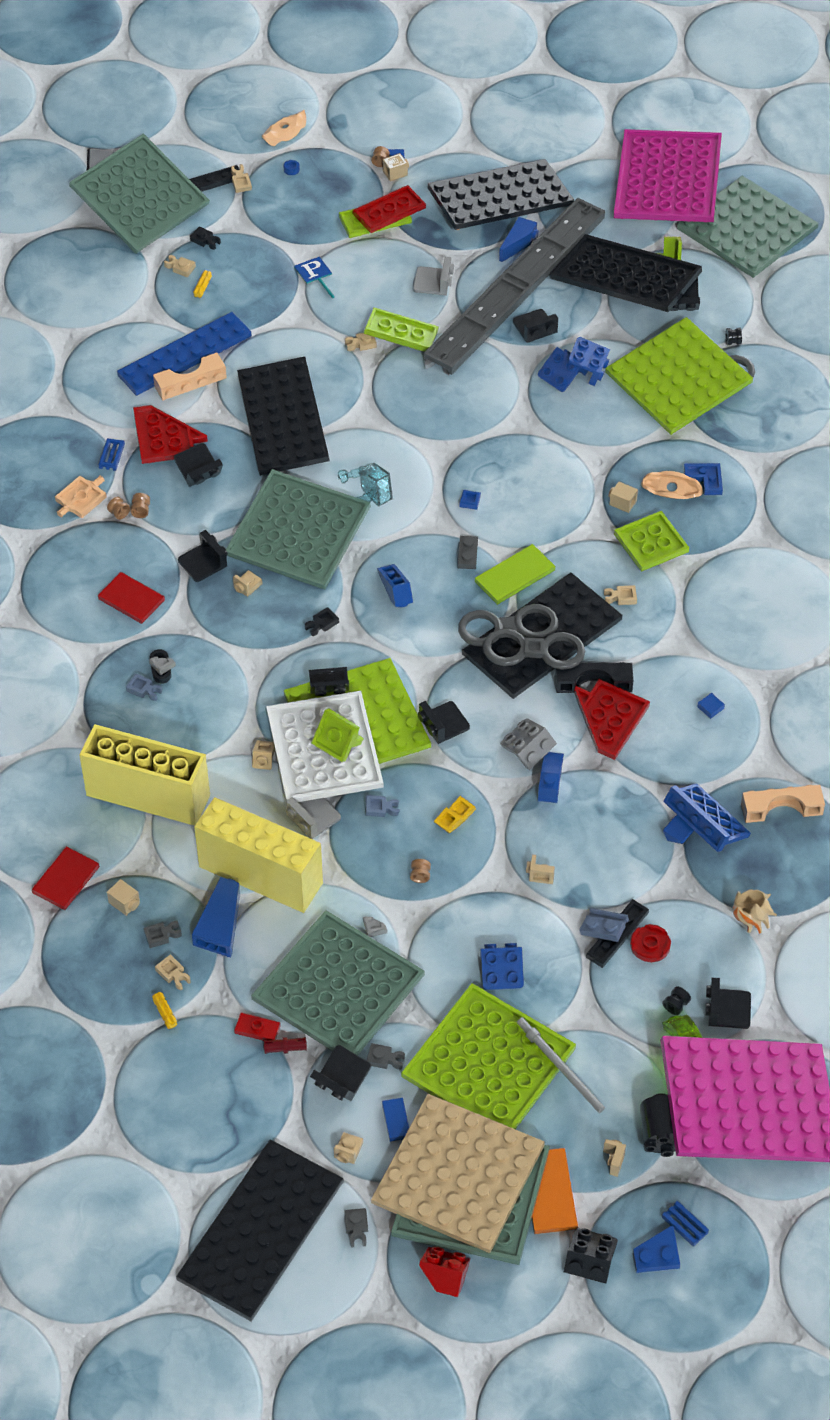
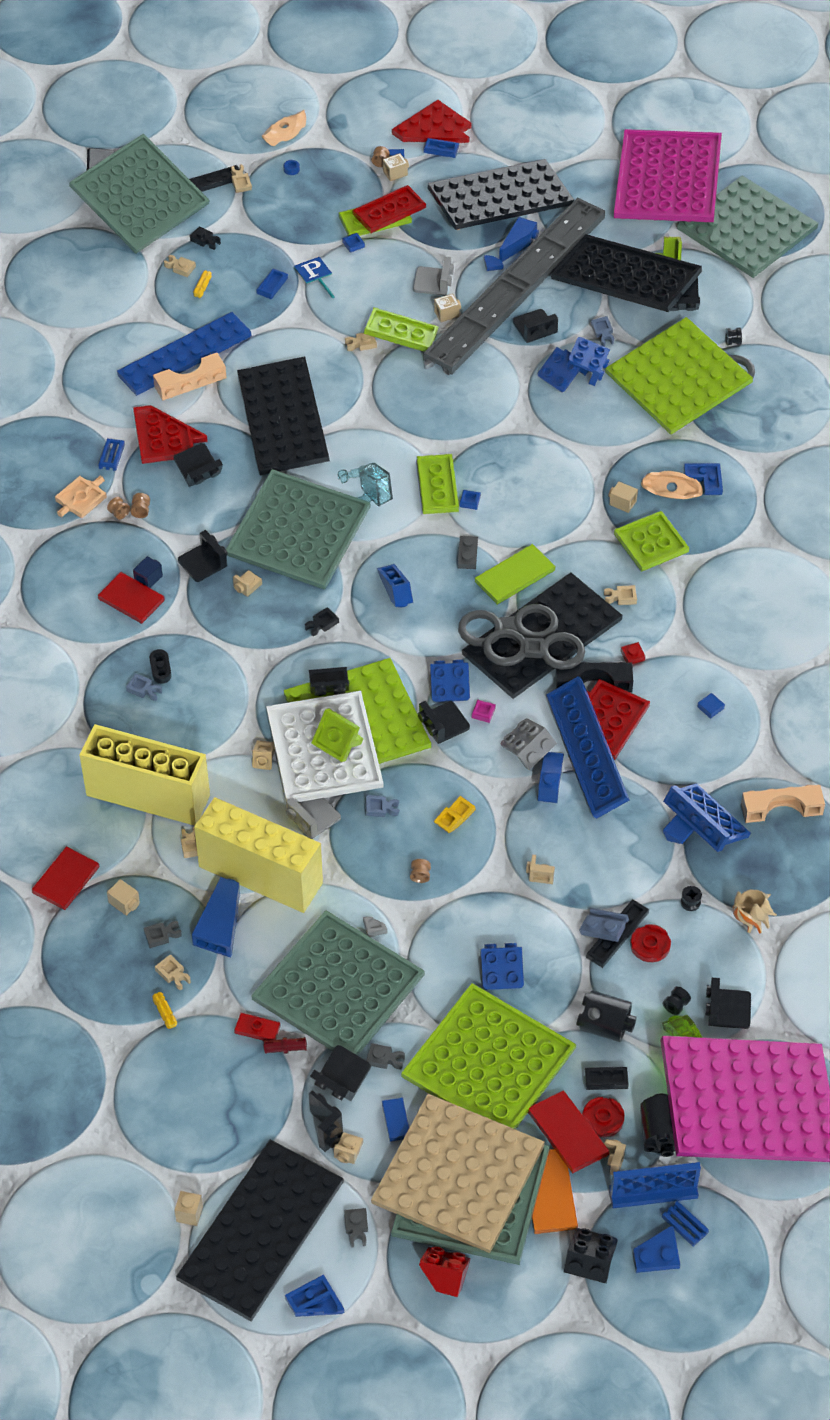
(148, 572): none -> dark blue brick
(162, 665): light grey tile -> none
(188, 1208): none -> tan brick
(189, 844): none -> tan plate
(272, 283): none -> blue tile
(314, 1299): none -> blue wing
(331, 1117): none -> black bracket
(353, 242): none -> blue tile
(434, 122): none -> red wing
(437, 484): none -> lime tile
(441, 148): none -> blue tile
(447, 307): none -> tan brick
(450, 681): none -> blue bracket
(483, 711): none -> dark pink tile
(492, 263): none -> blue tile
(534, 1036): light grey bar -> none
(568, 1131): none -> red tile
(587, 747): none -> blue plate
(603, 329): none -> sand blue plate
(604, 1123): none -> red tile
(606, 1078): none -> black plate
(613, 1018): none -> black cylinder
(633, 653): none -> red plate
(651, 1191): none -> blue fence
(687, 901): none -> black wheel

